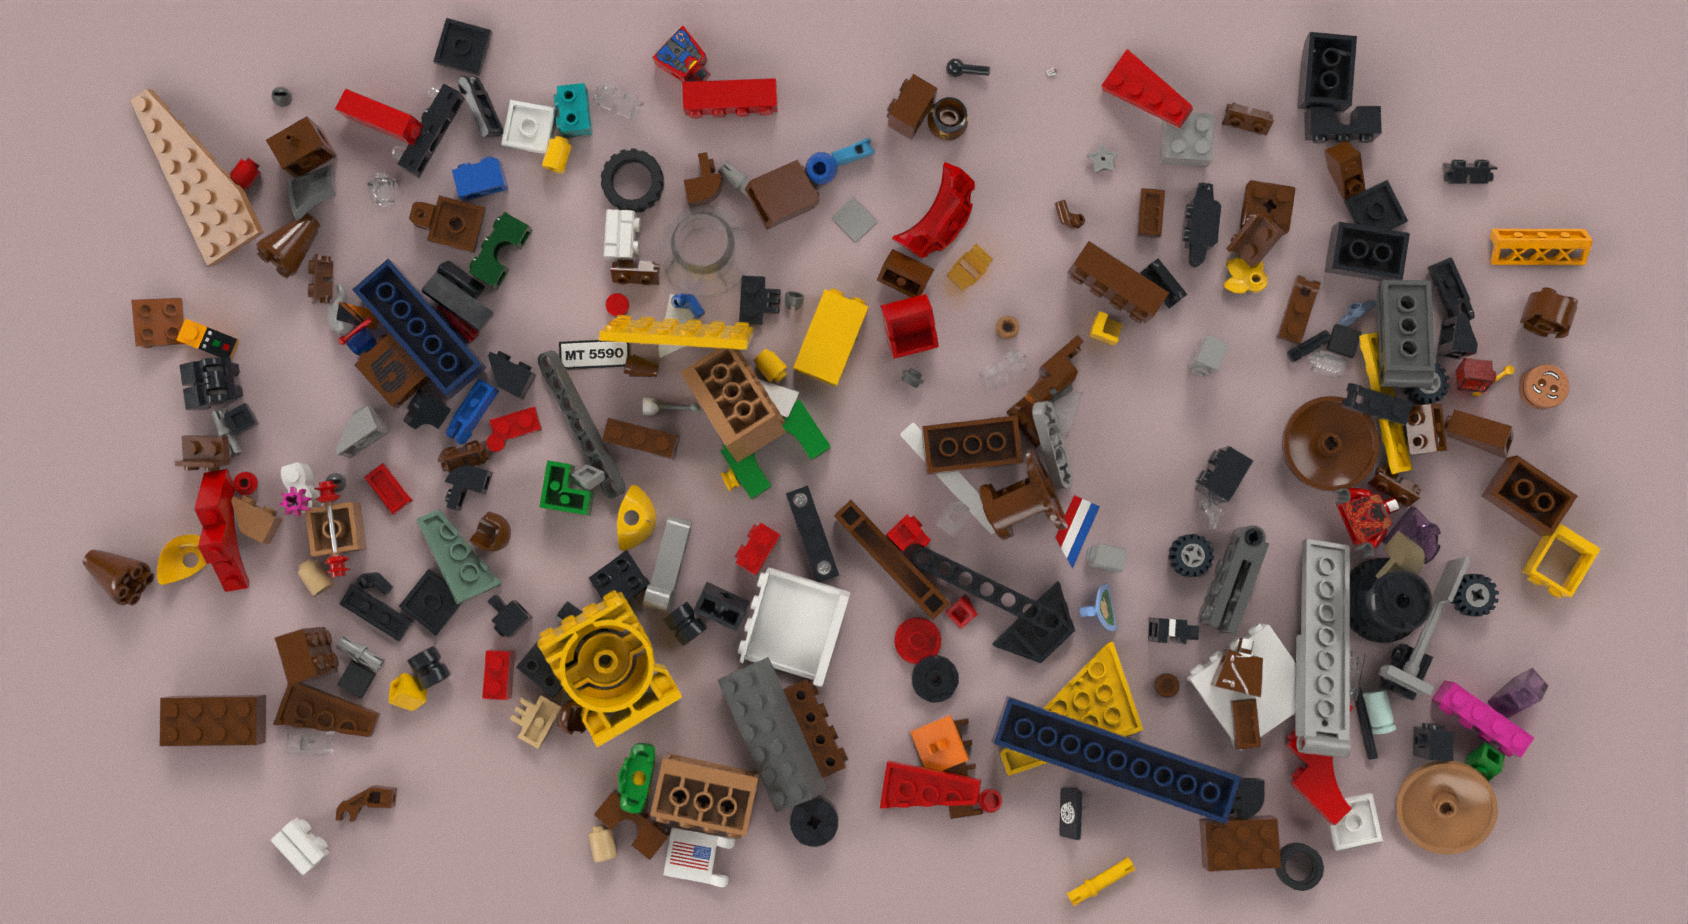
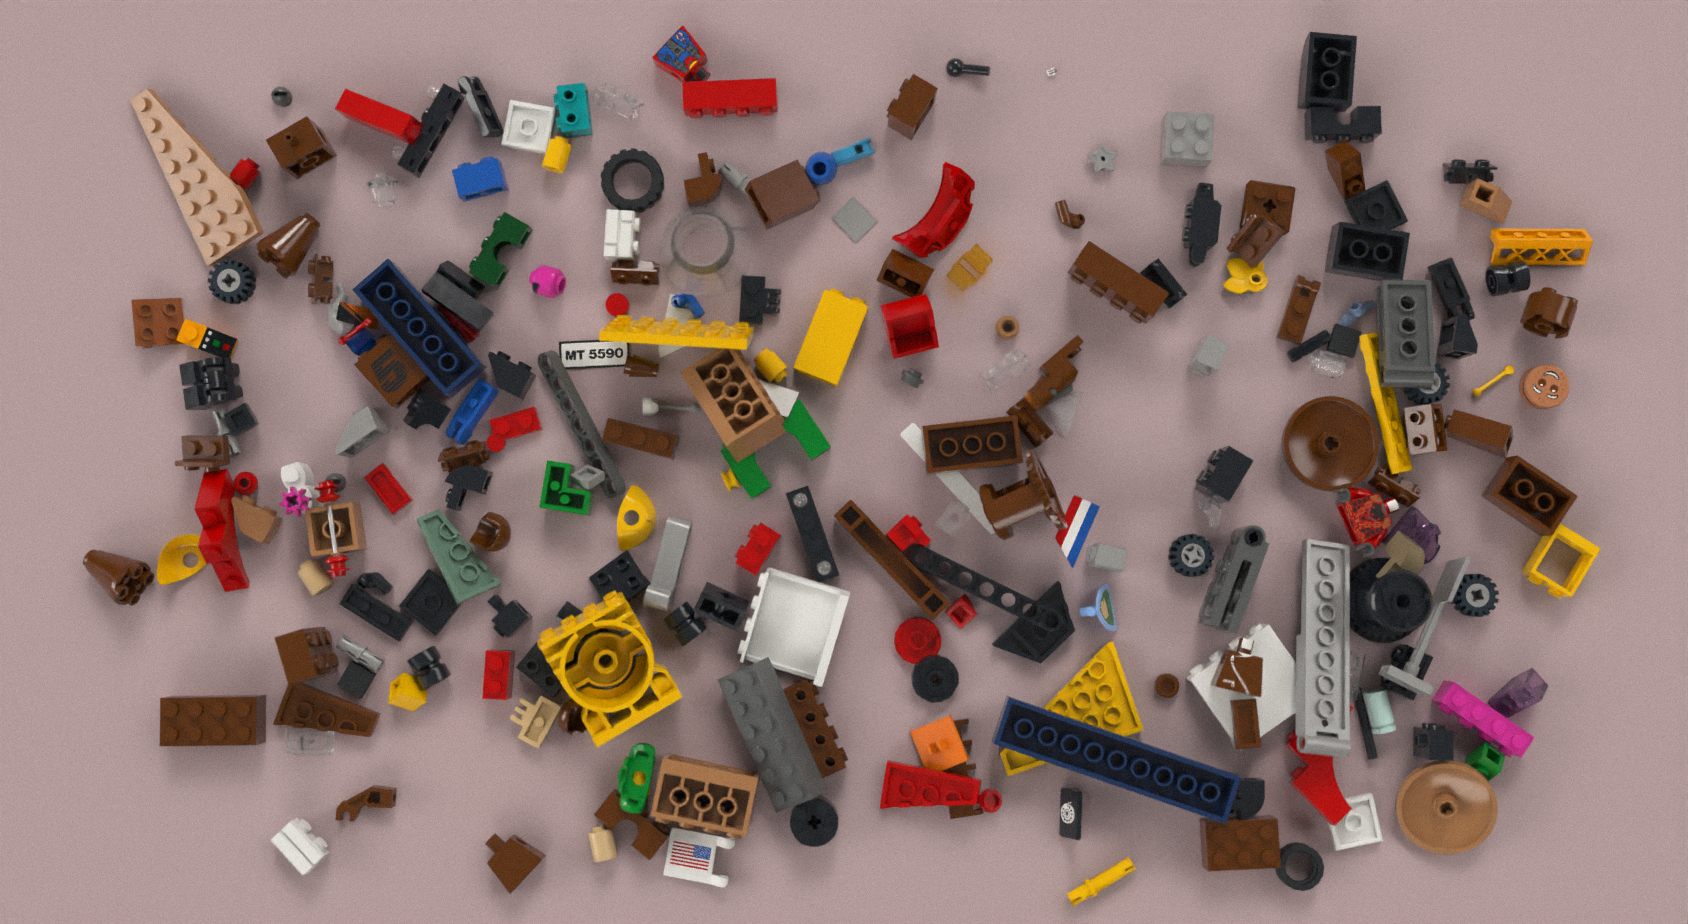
(239, 285): none -> black wheel
(310, 190): dark grey plate -> none
(439, 218): reddish brown plate -> none
(462, 46): black plate -> none
(512, 860): none -> reddish brown torso
(547, 281): none -> dark pink head
(794, 299): dark grey hinge -> none
(948, 118): reddish brown piece -> none
(1052, 445): light grey beam -> none
(1105, 329): yellow panel -> none
(1144, 89): red wing -> none
(1151, 212): reddish brown plate -> none
(1177, 629): black hips -> none
(1256, 121): reddish brown hinge -> none
(1377, 404): black plate -> none
(1475, 375): clear red brick -> none
(1486, 200): none -> medium nougat slope
(1512, 278): none -> black wheel

